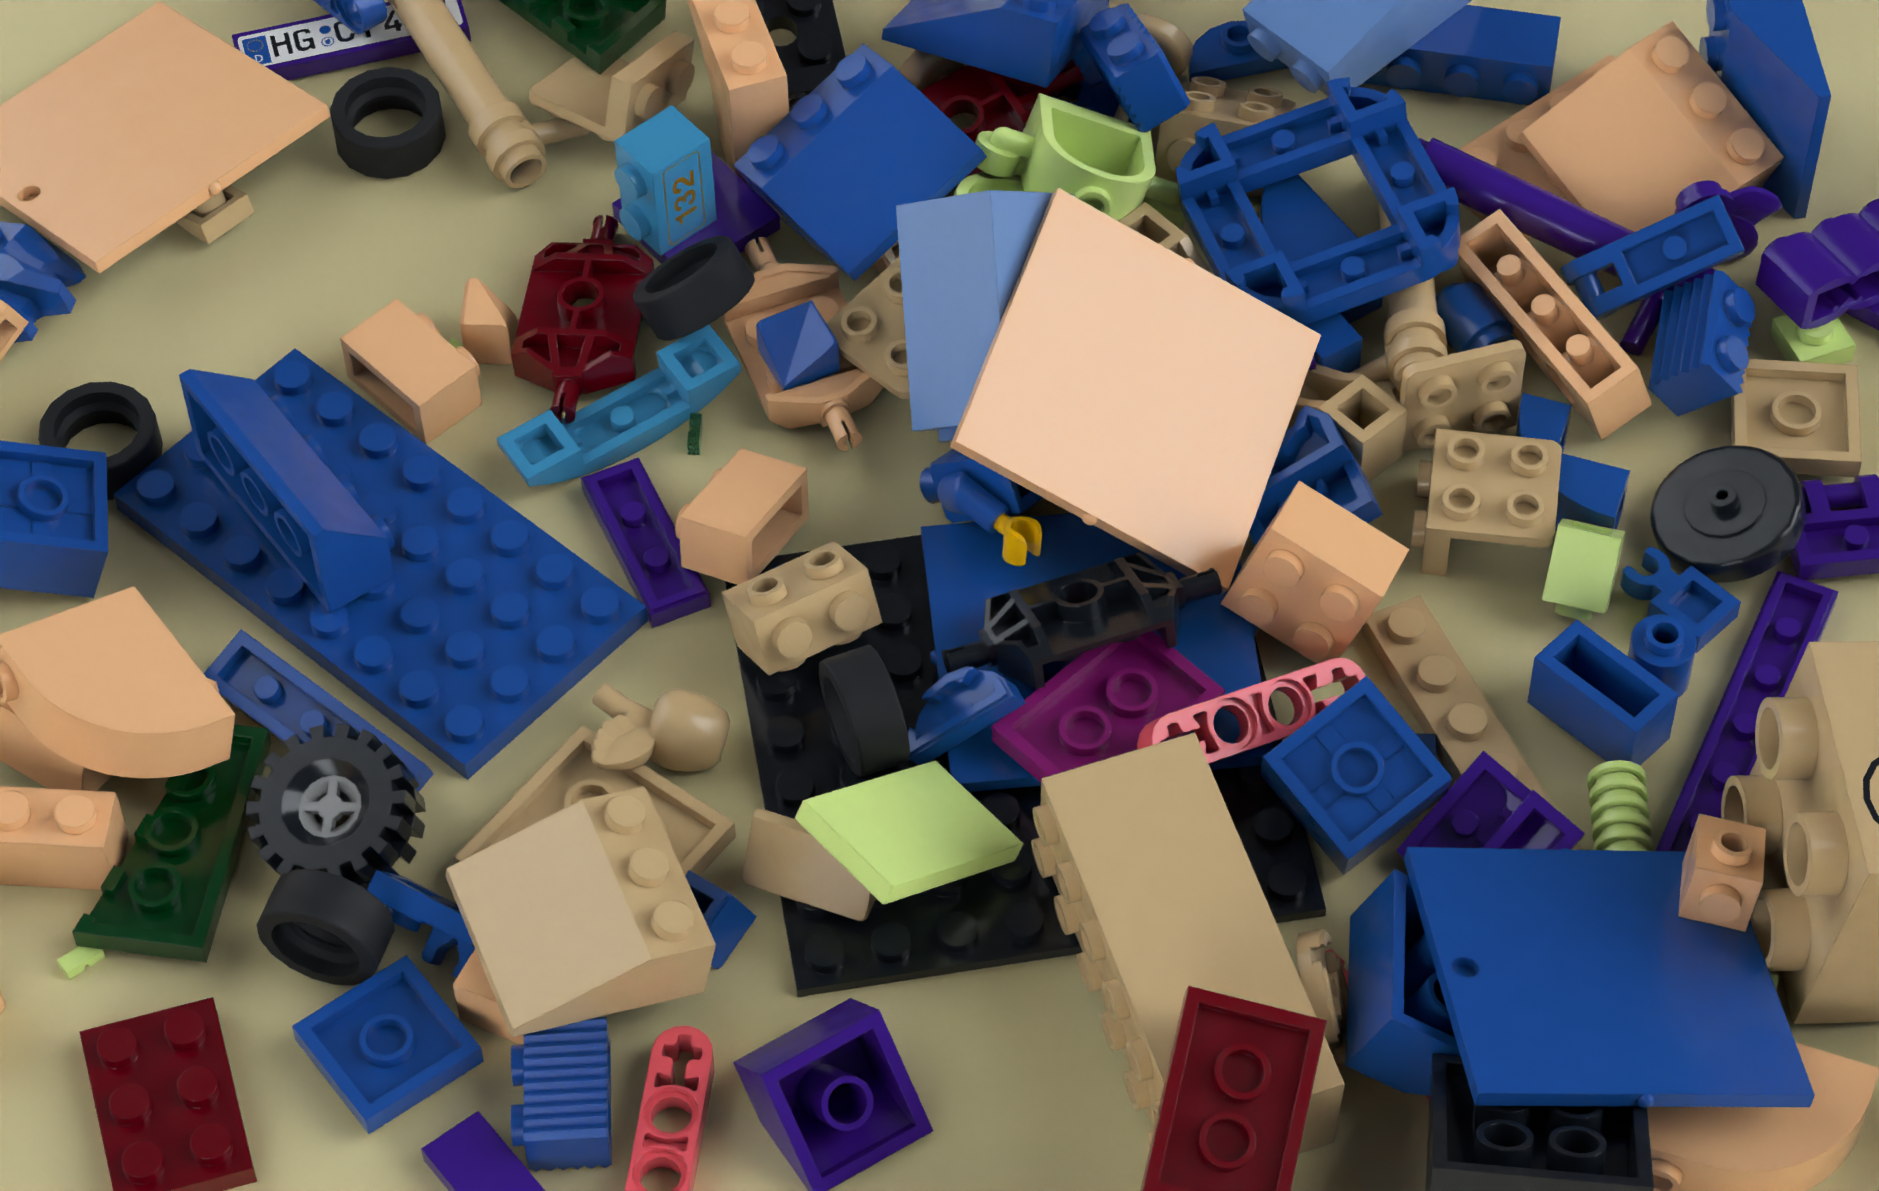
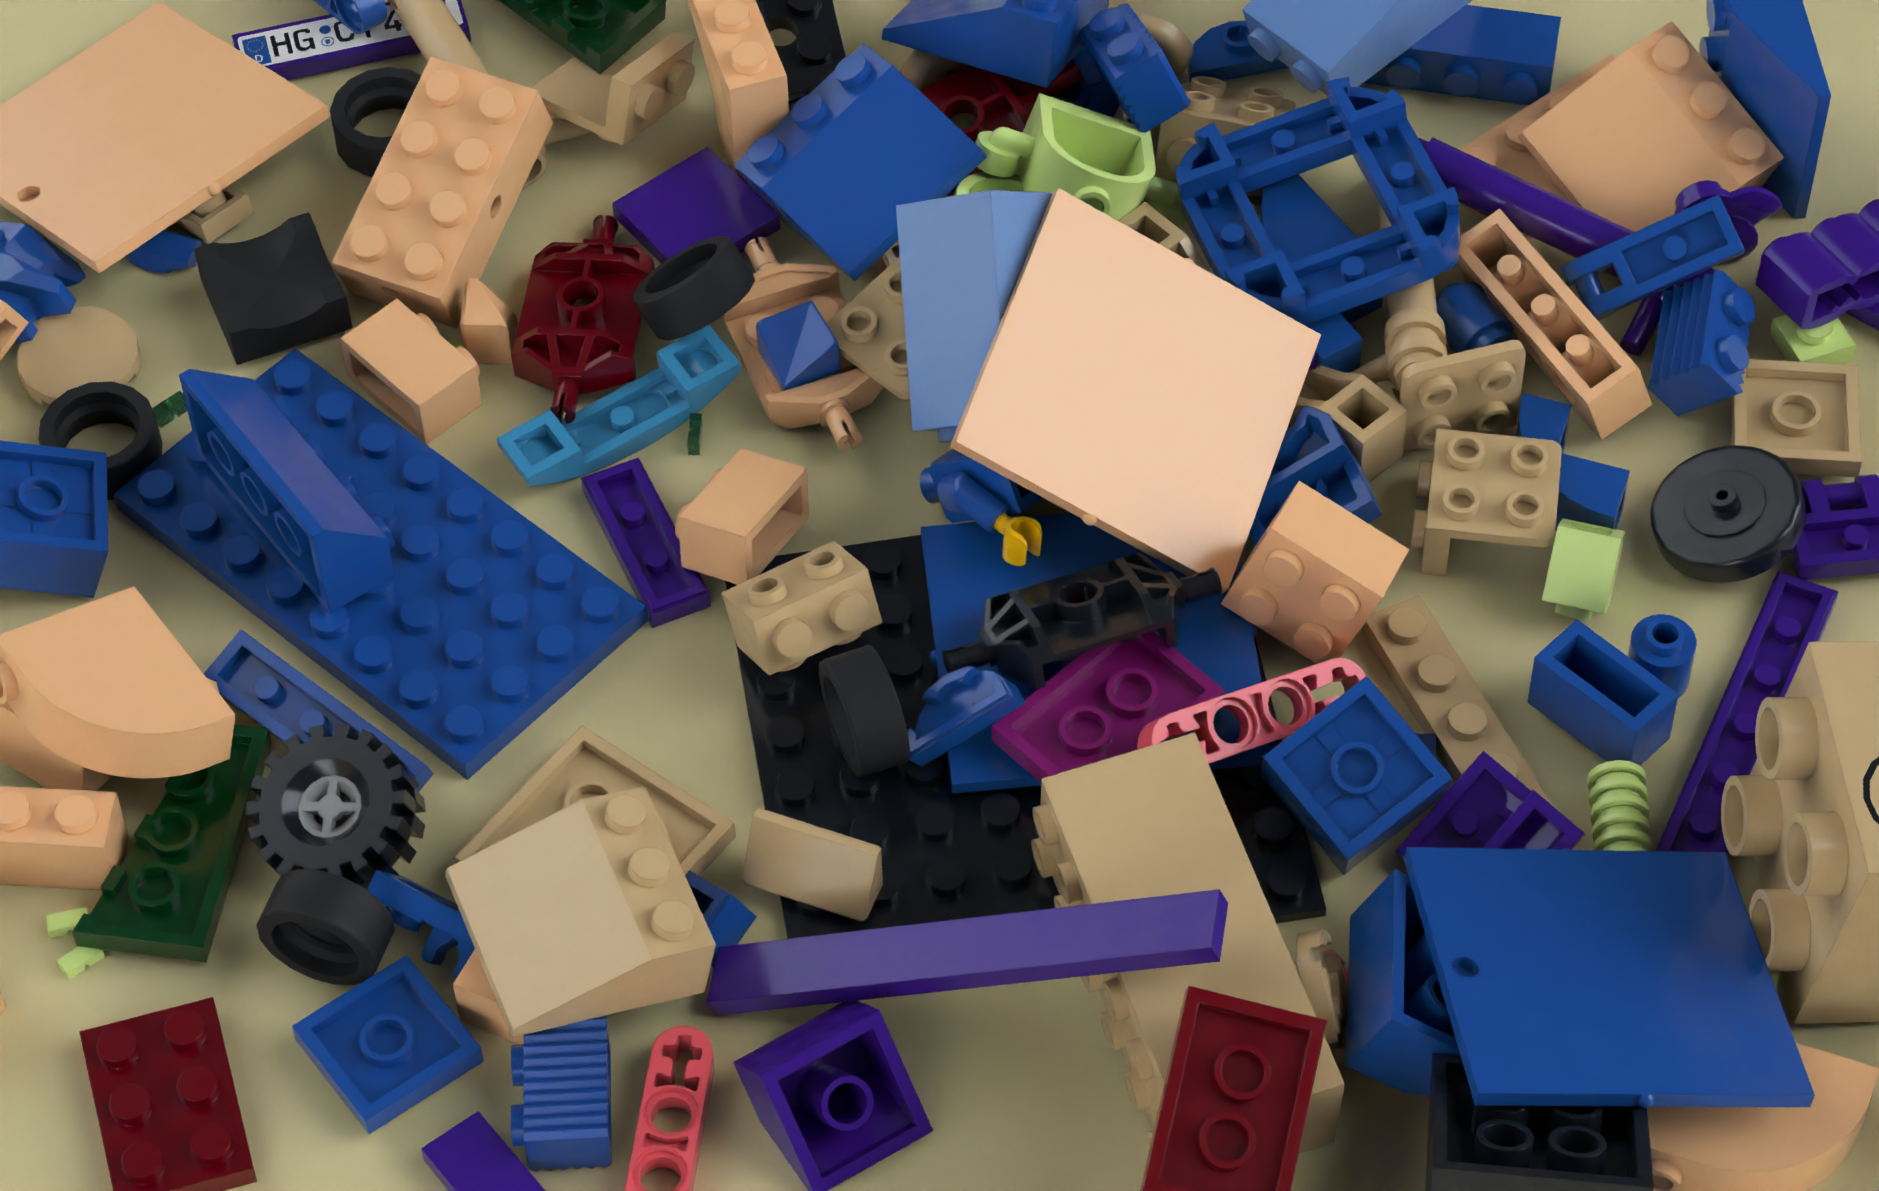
(61, 922): none -> yellowish green piece
(77, 350): none -> tan tile
(166, 252): none -> blue piece
(169, 407): none -> clear green piece
(273, 290): none -> black brick
(443, 190): none -> light nougat brick
(665, 180): dark azure brick -> none
(679, 734): tan piece -> none
(908, 831): yellowish green tile -> none
(970, 953): none -> dark purple tile
(1685, 596): blue plate -> none
(1722, 872): light nougat brick -> none

